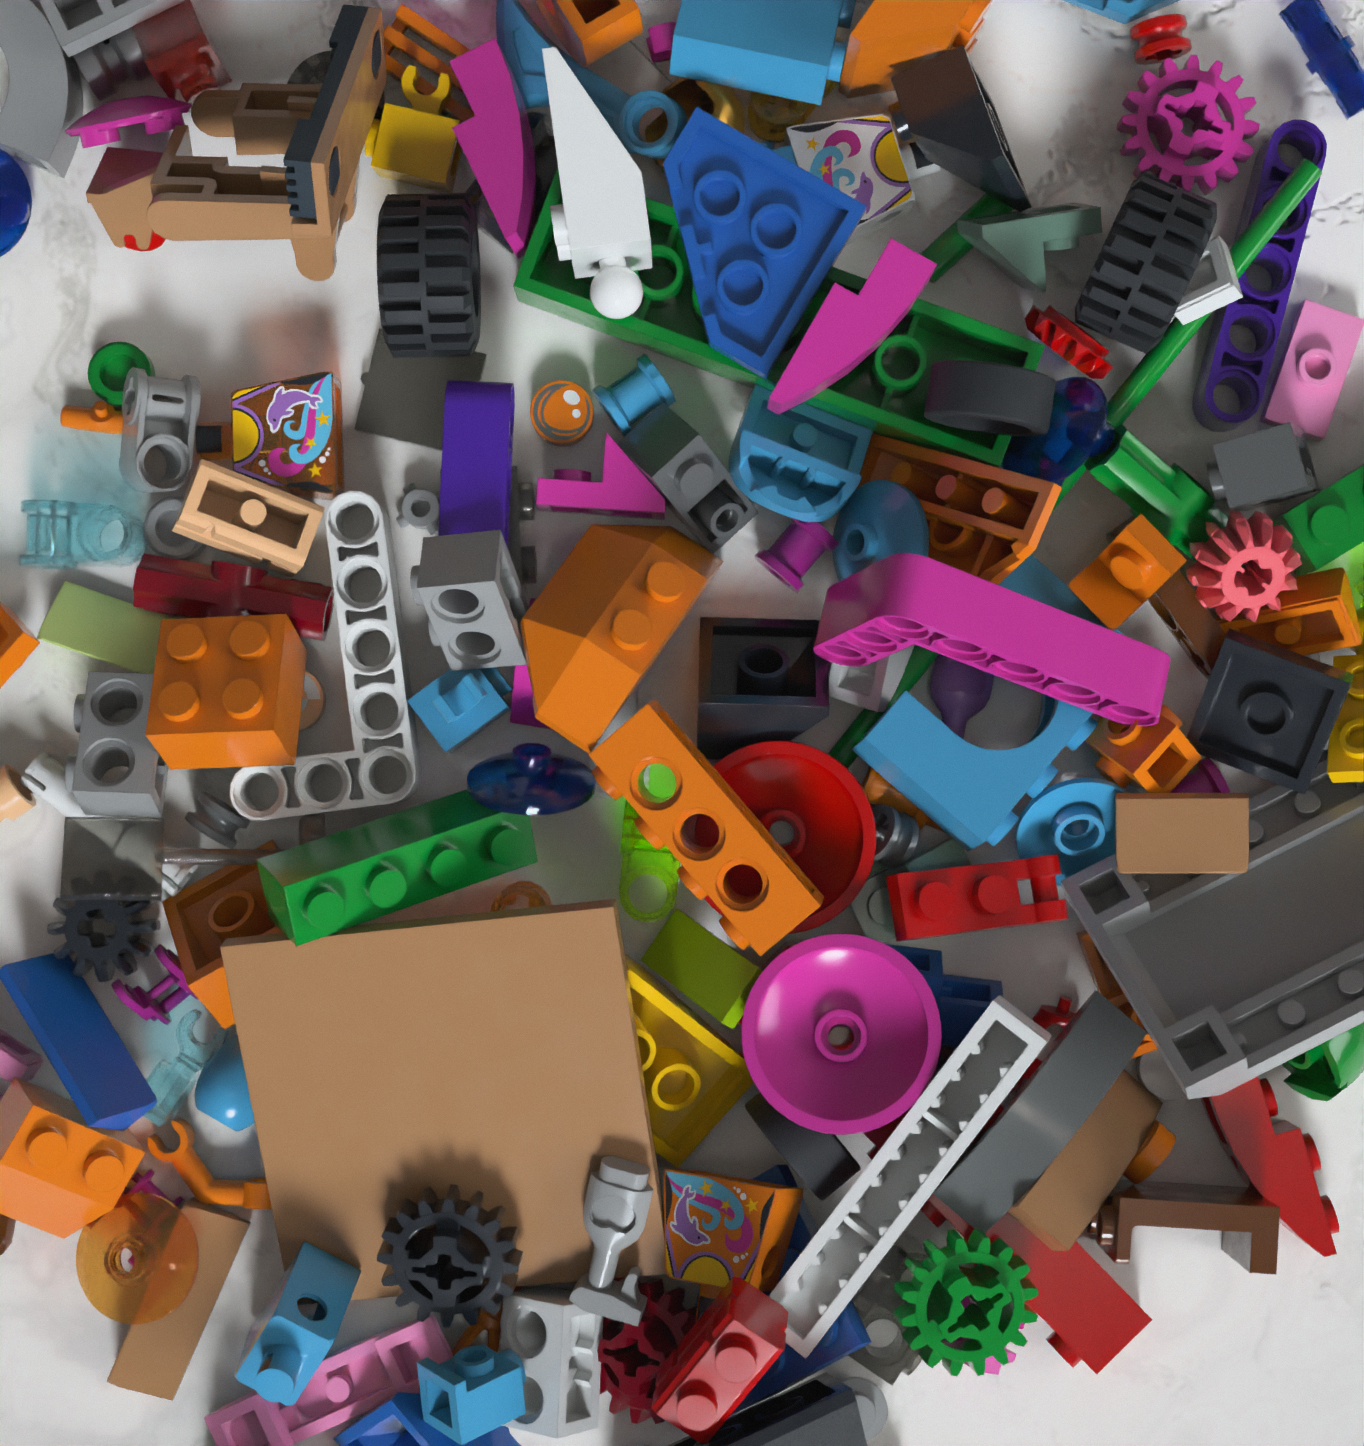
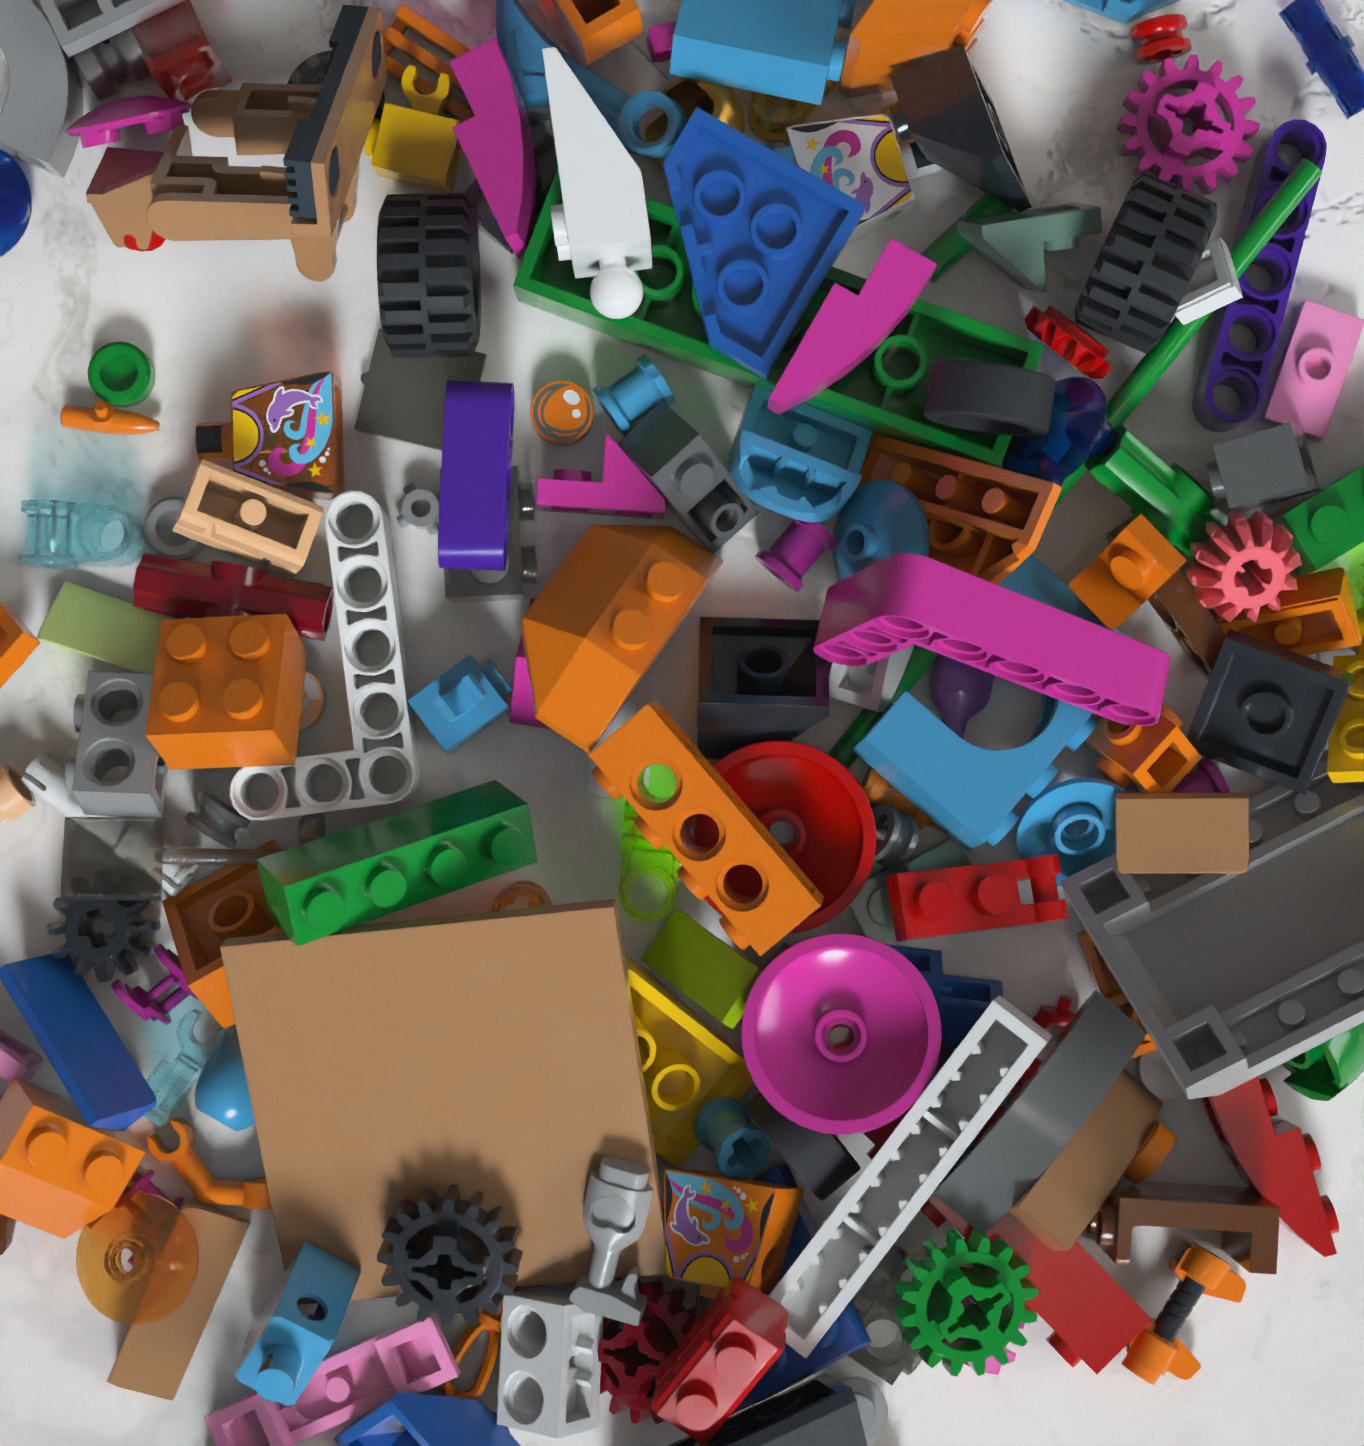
(158, 425): light grey piece -> none
(471, 599): light grey brick -> none
(472, 1391): dark azure brick -> none
(531, 781): clear blue dish -> none
(726, 1129): none -> dark azure bush
(1156, 1346): none -> orange piece

